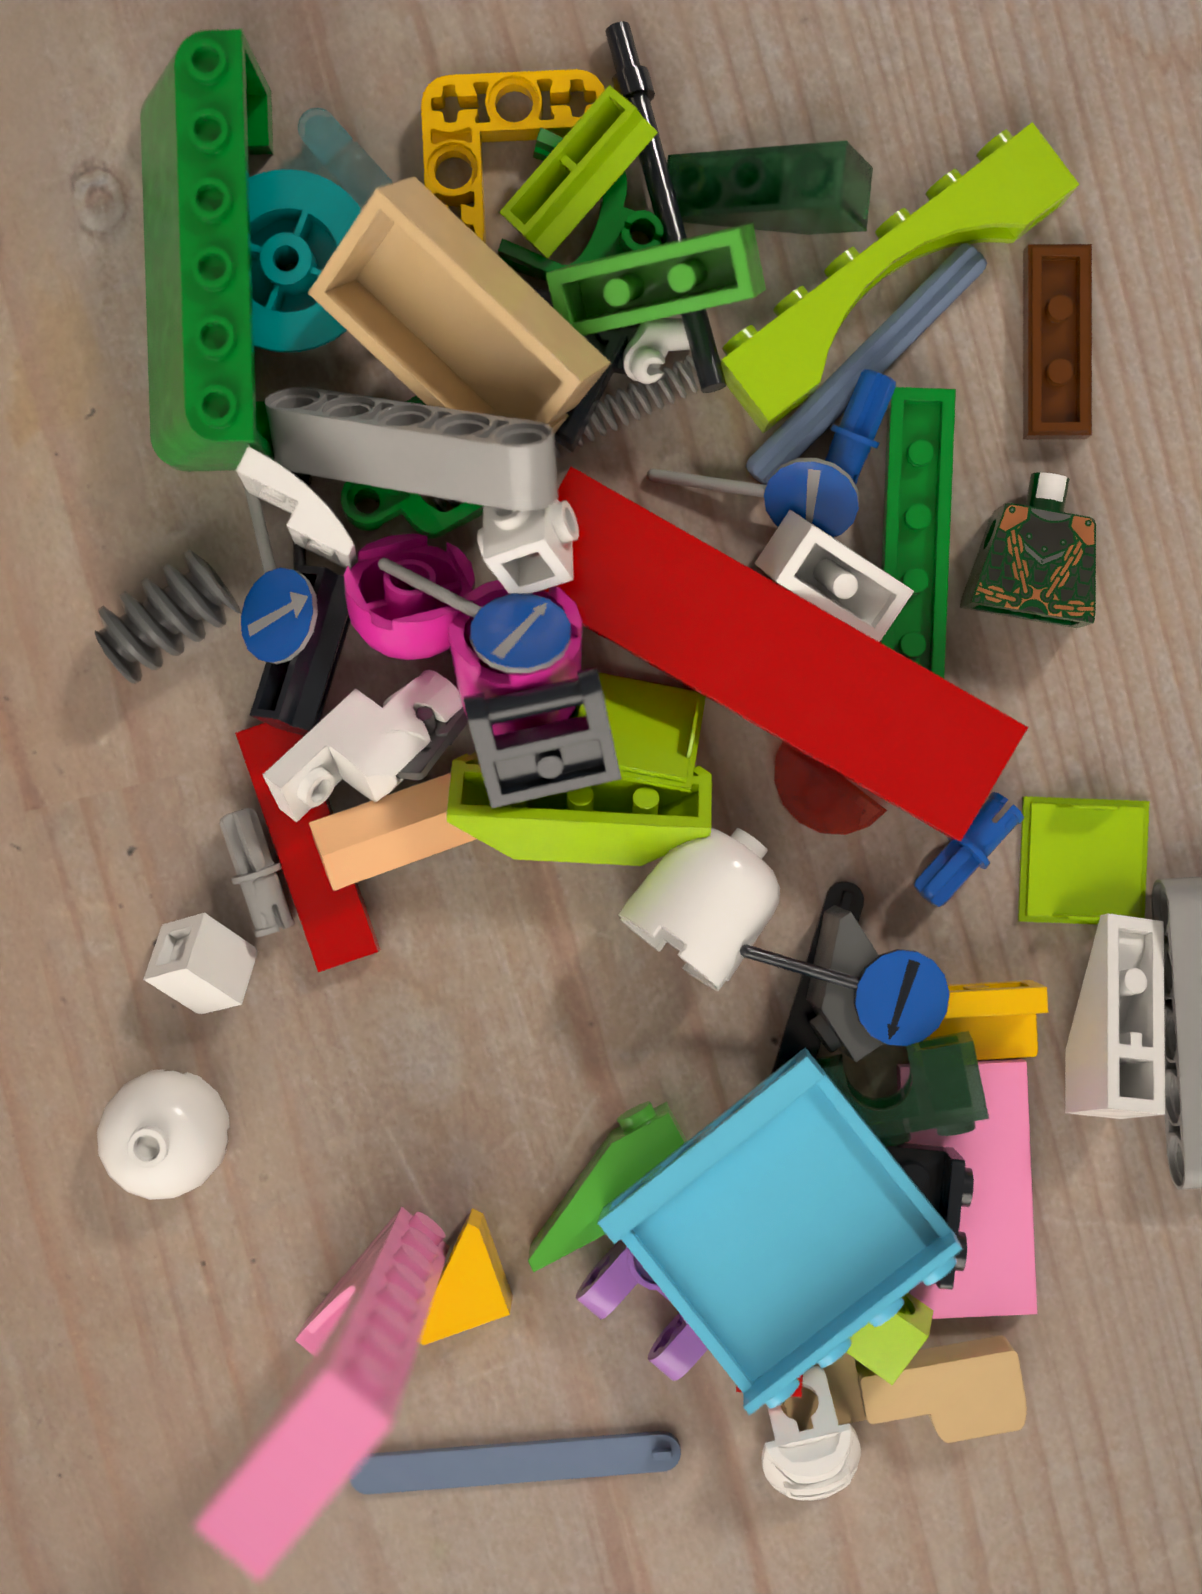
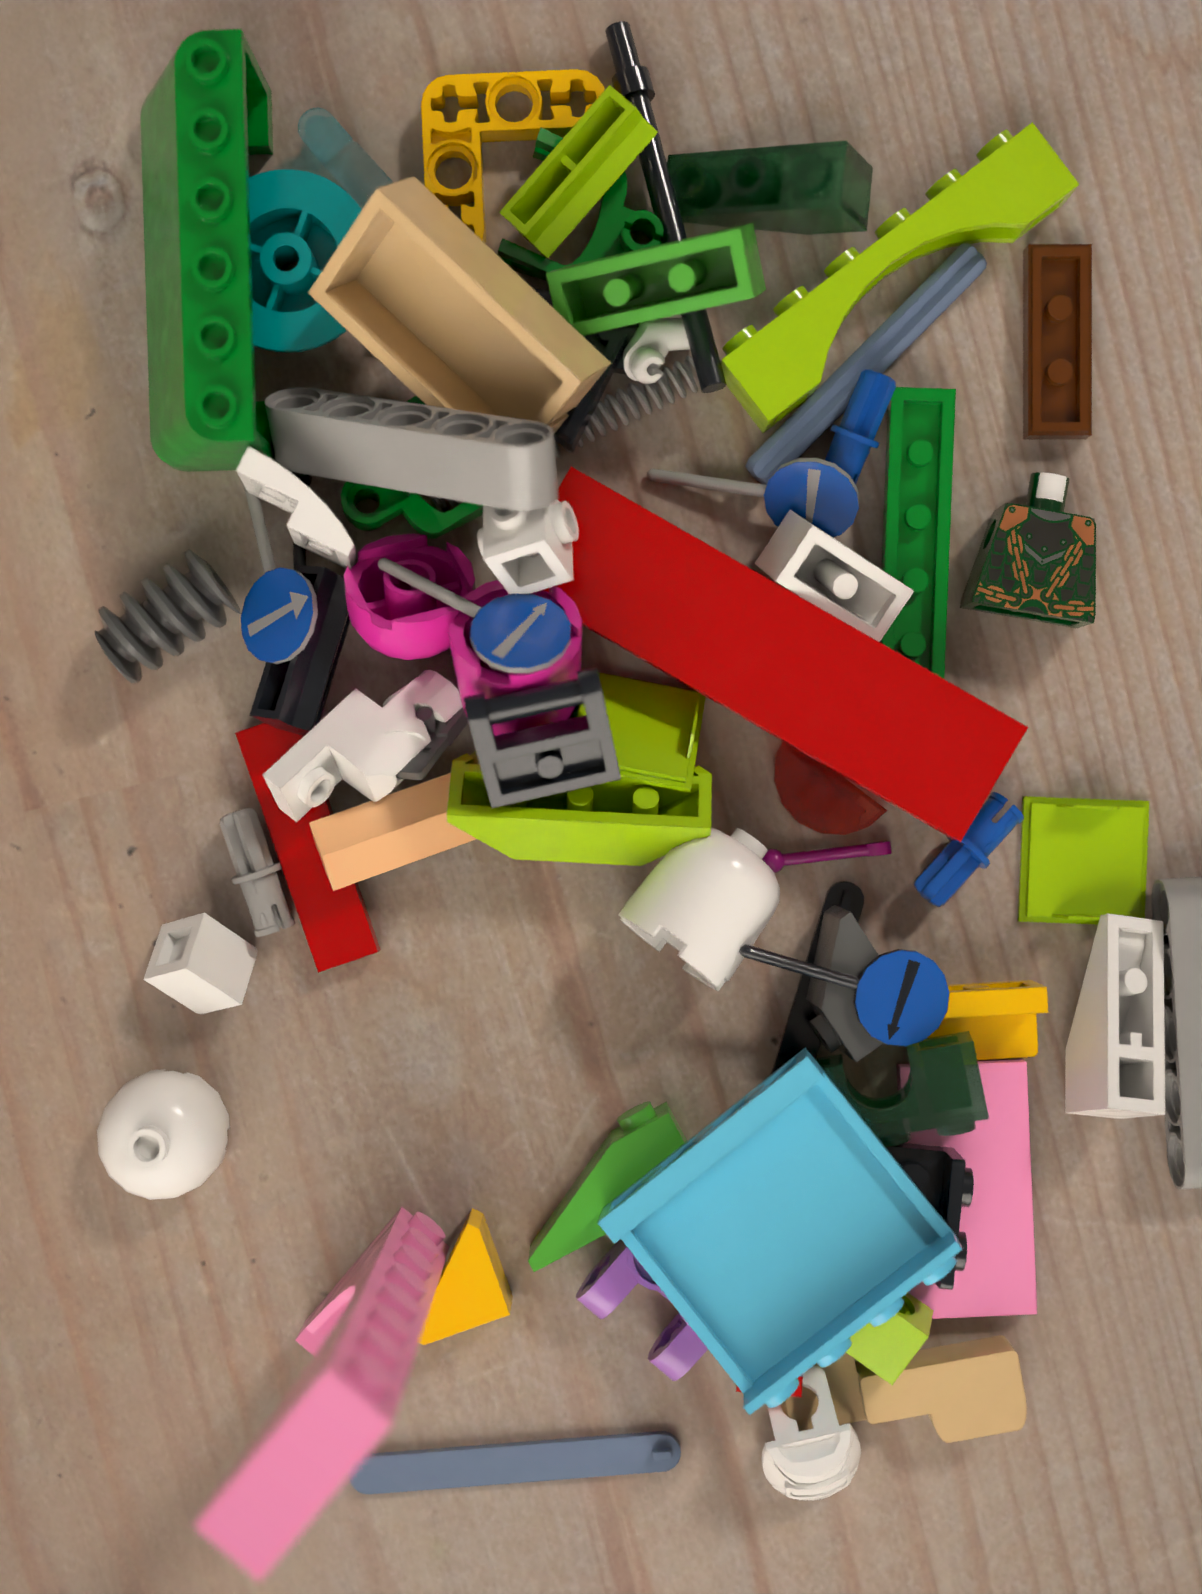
(777, 860): none -> magenta hinge

